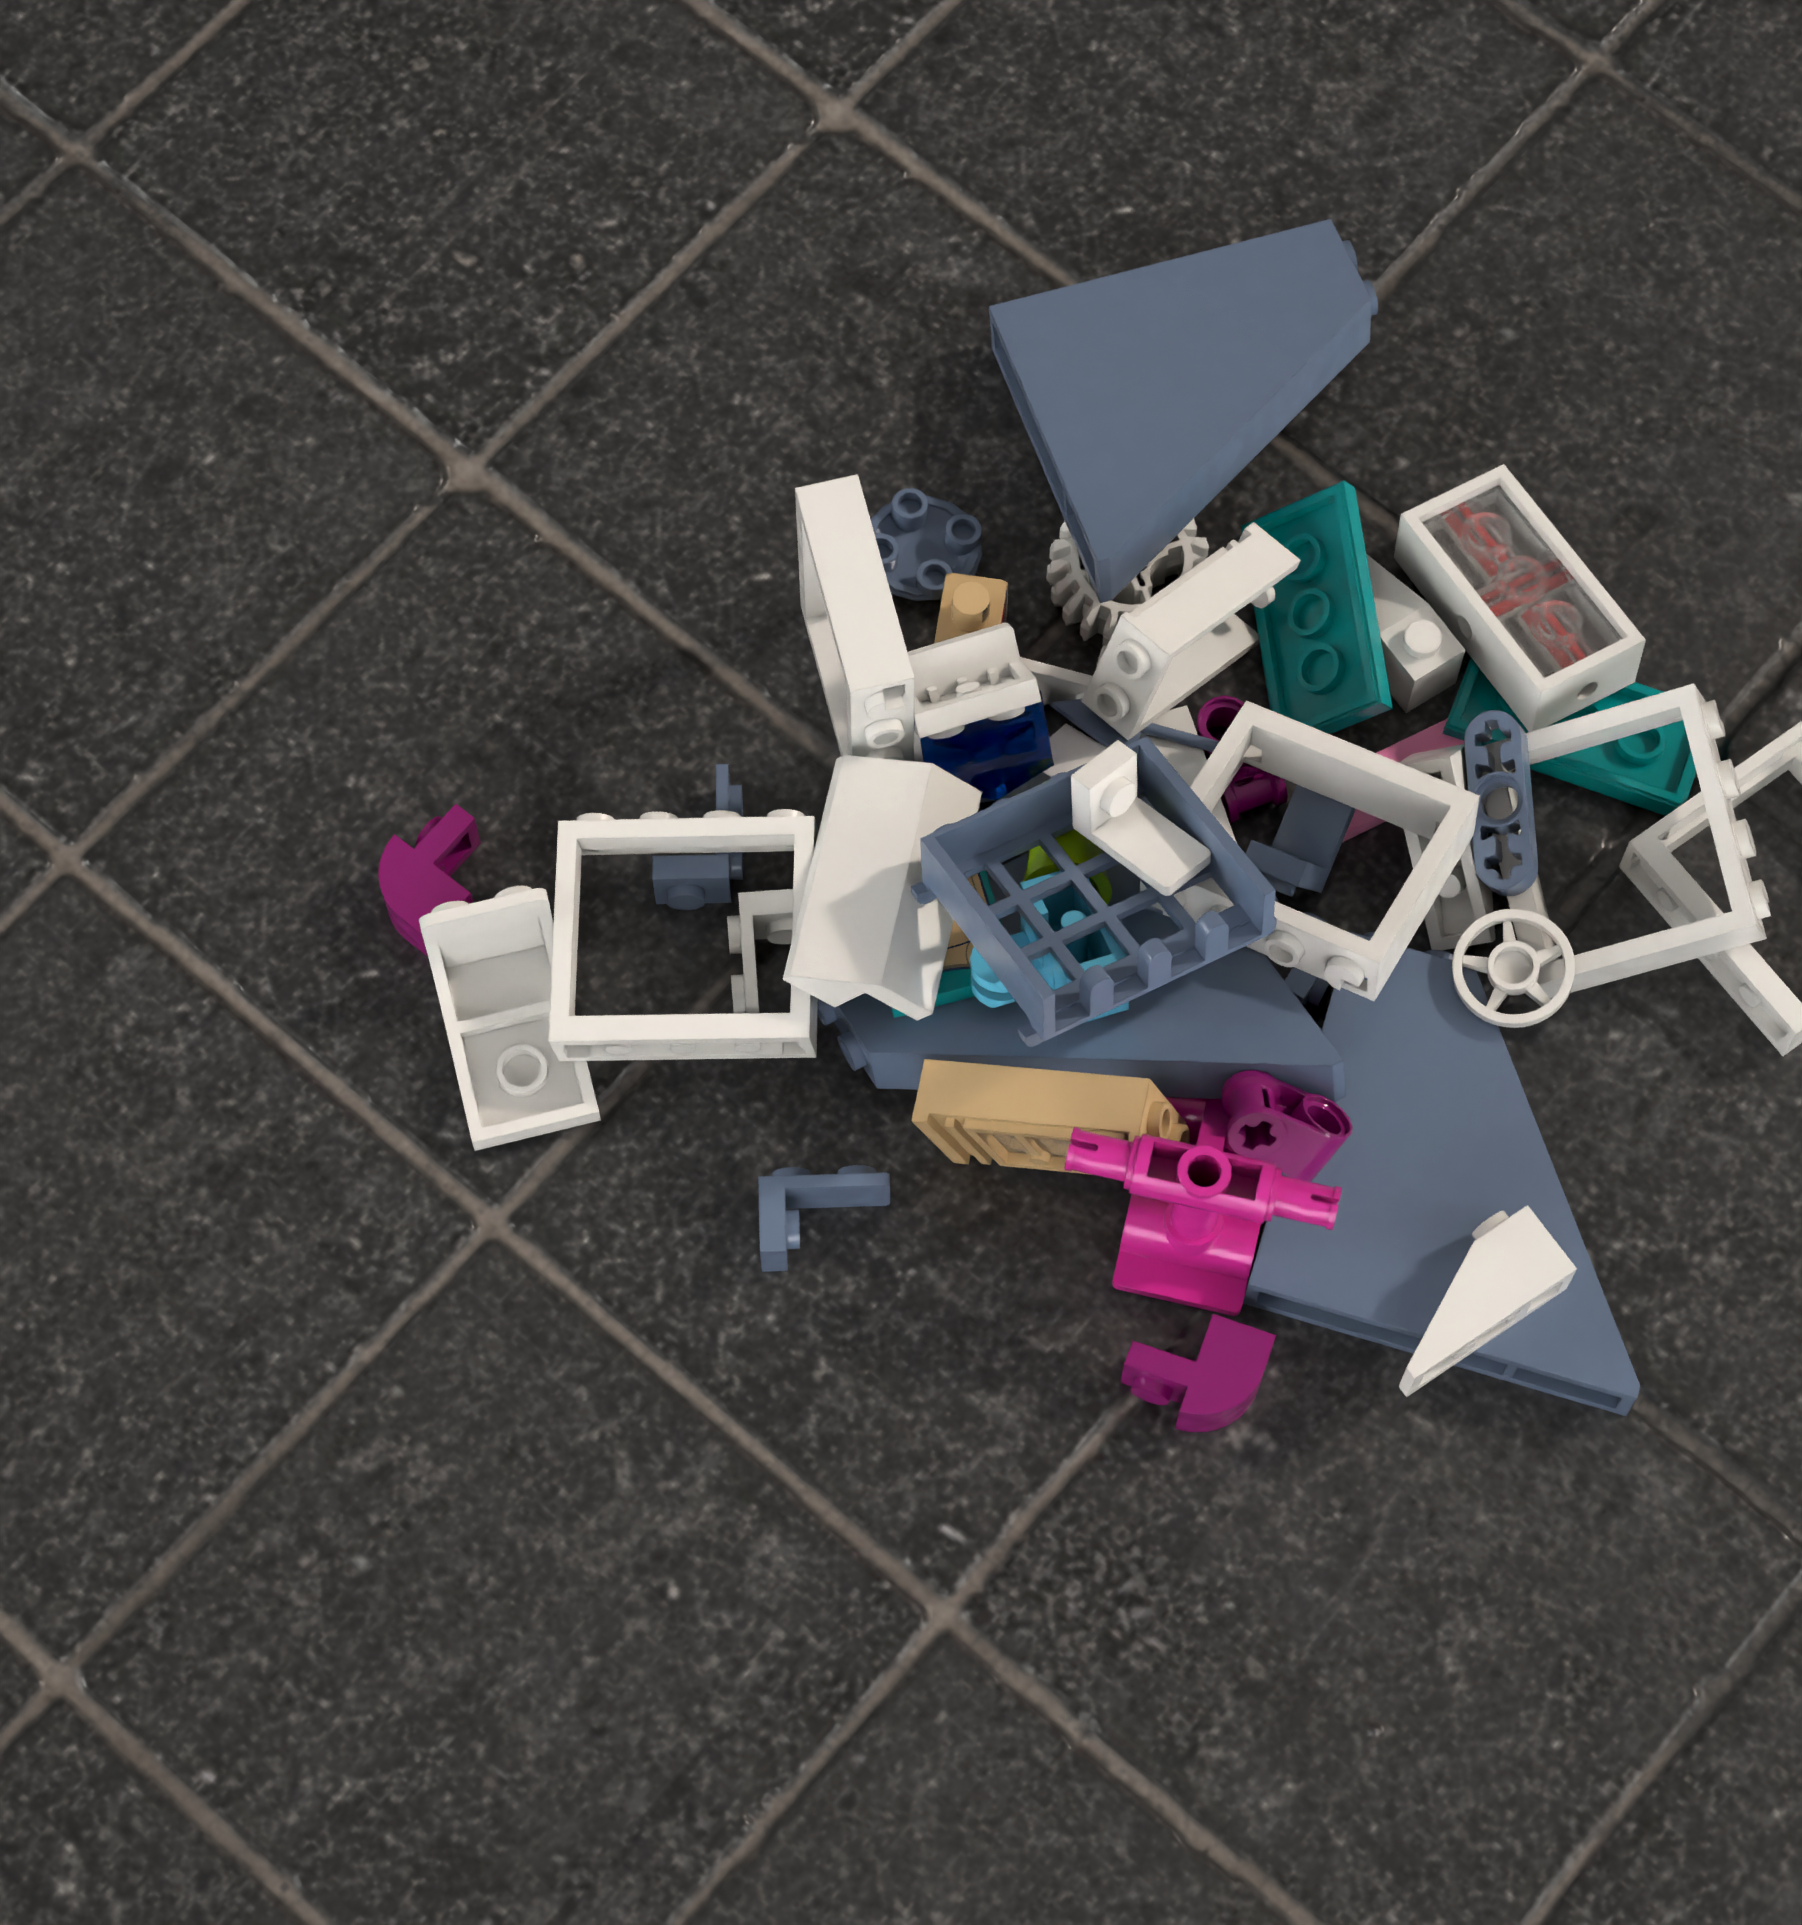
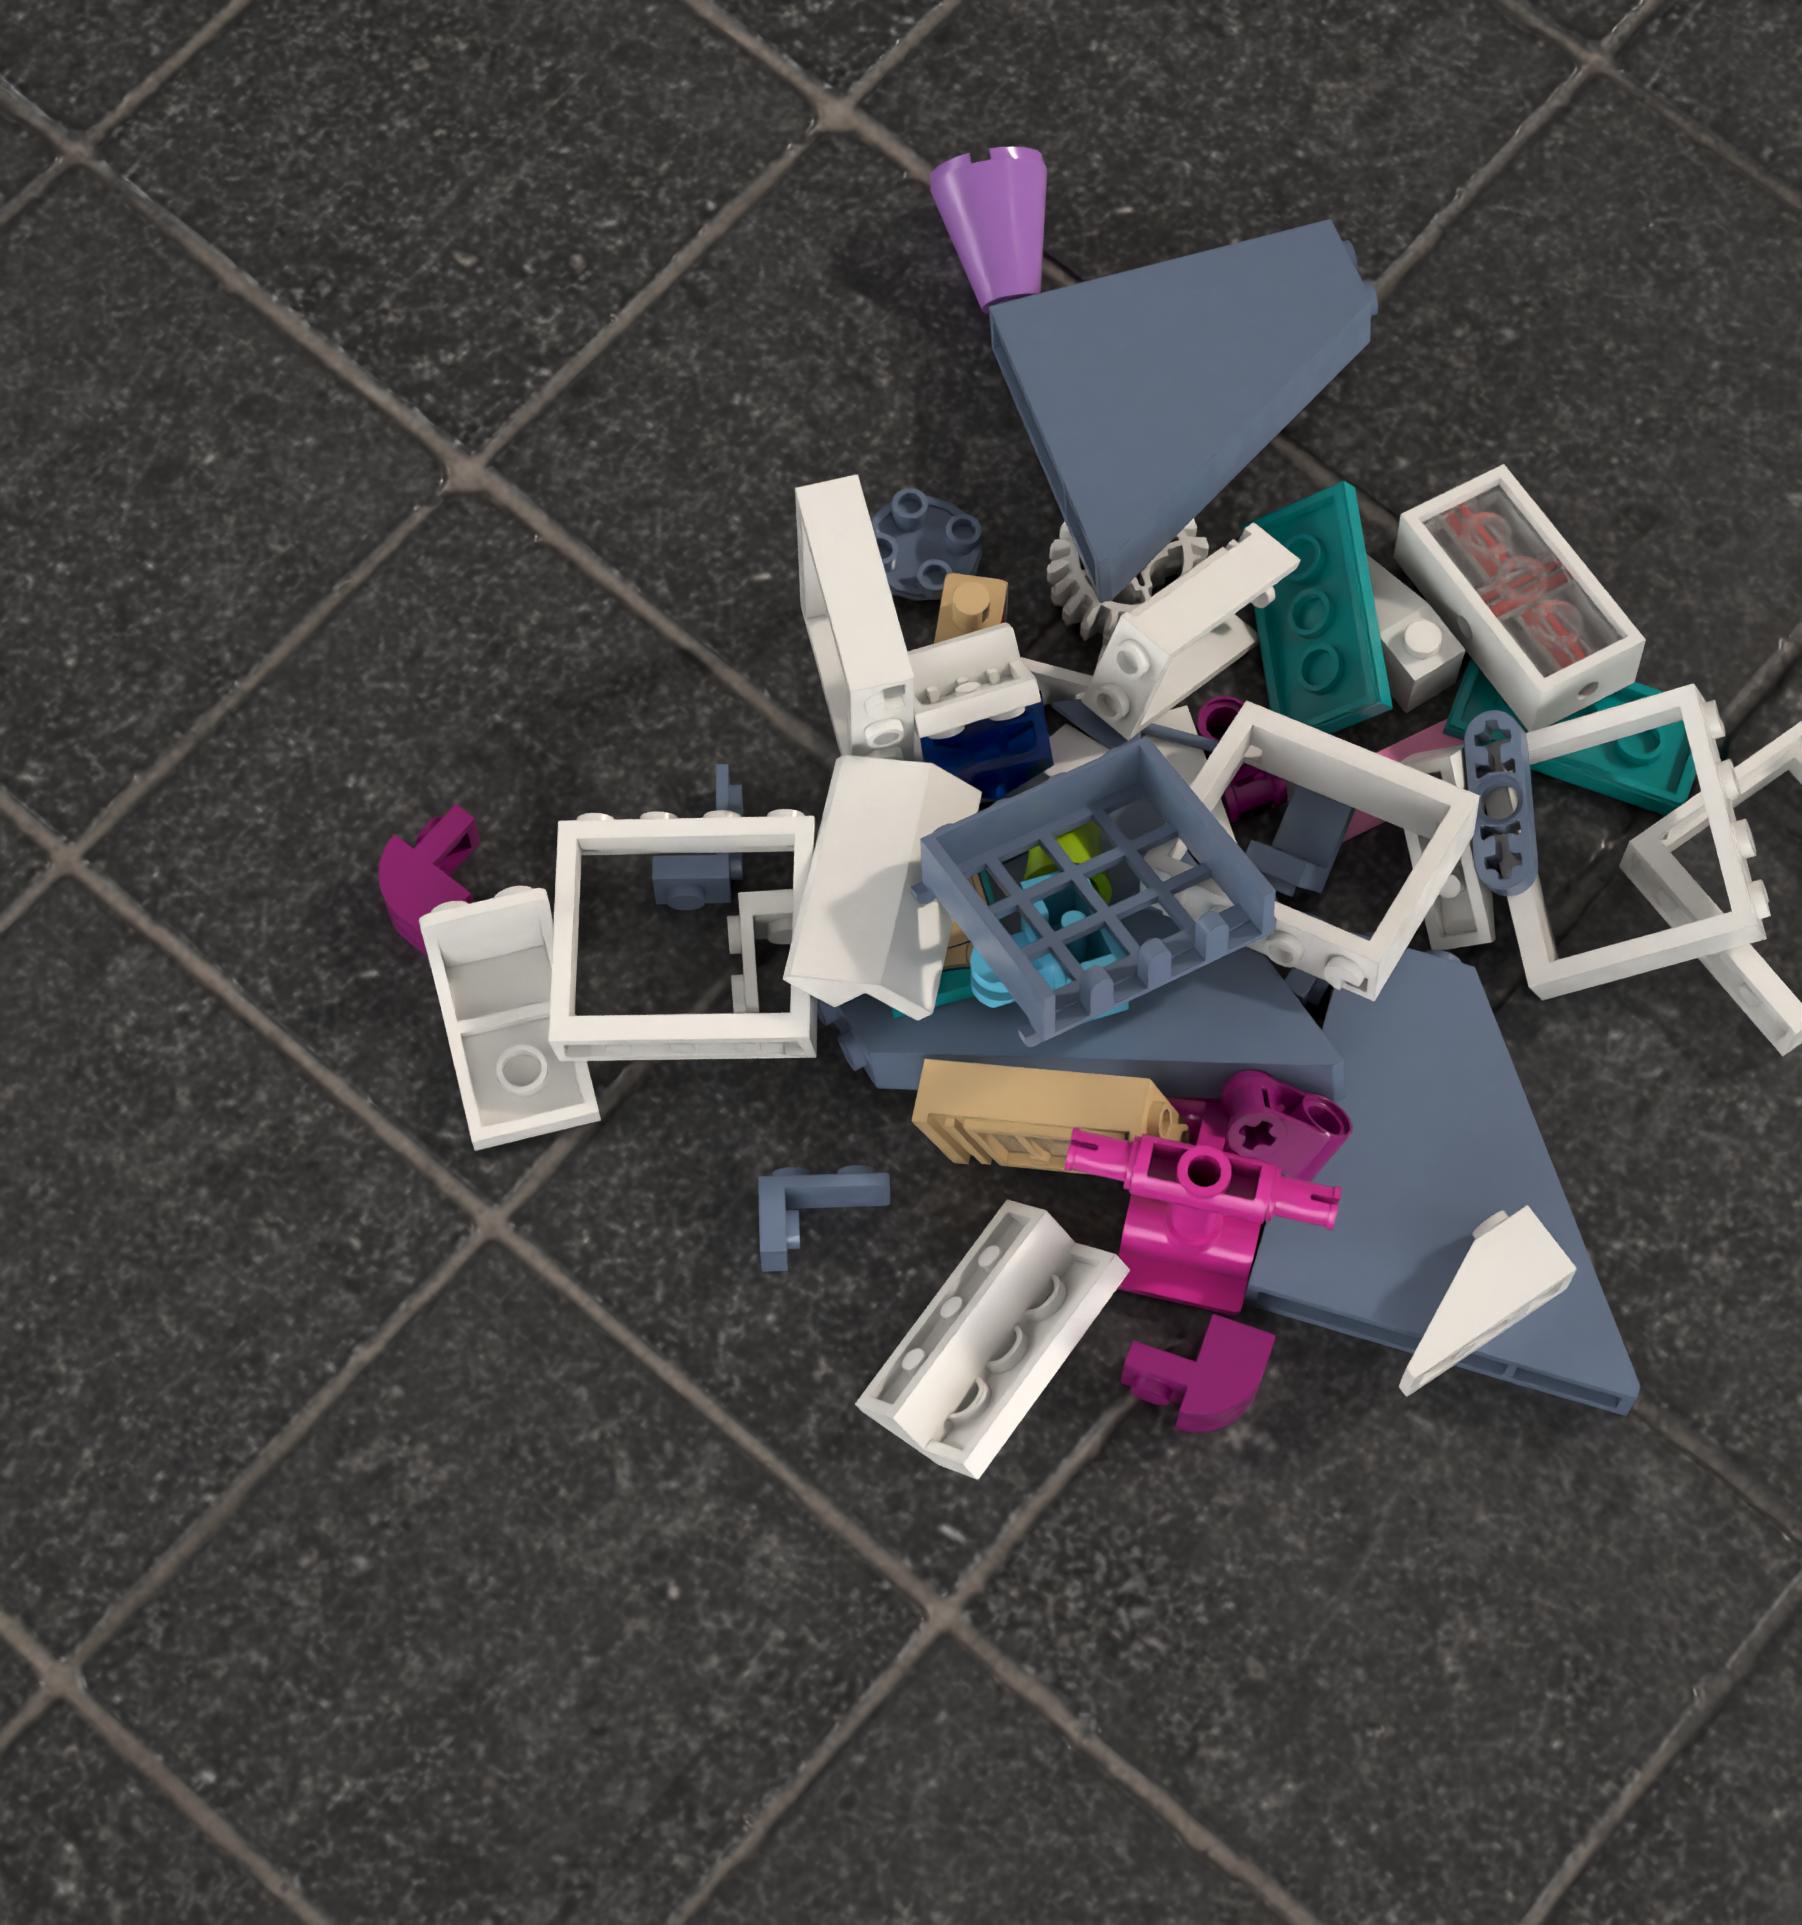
(992, 1339): none -> white slope
(995, 220): none -> medium lavender cone
(1128, 828): white bracket -> none
(1513, 968): white wheel -> none

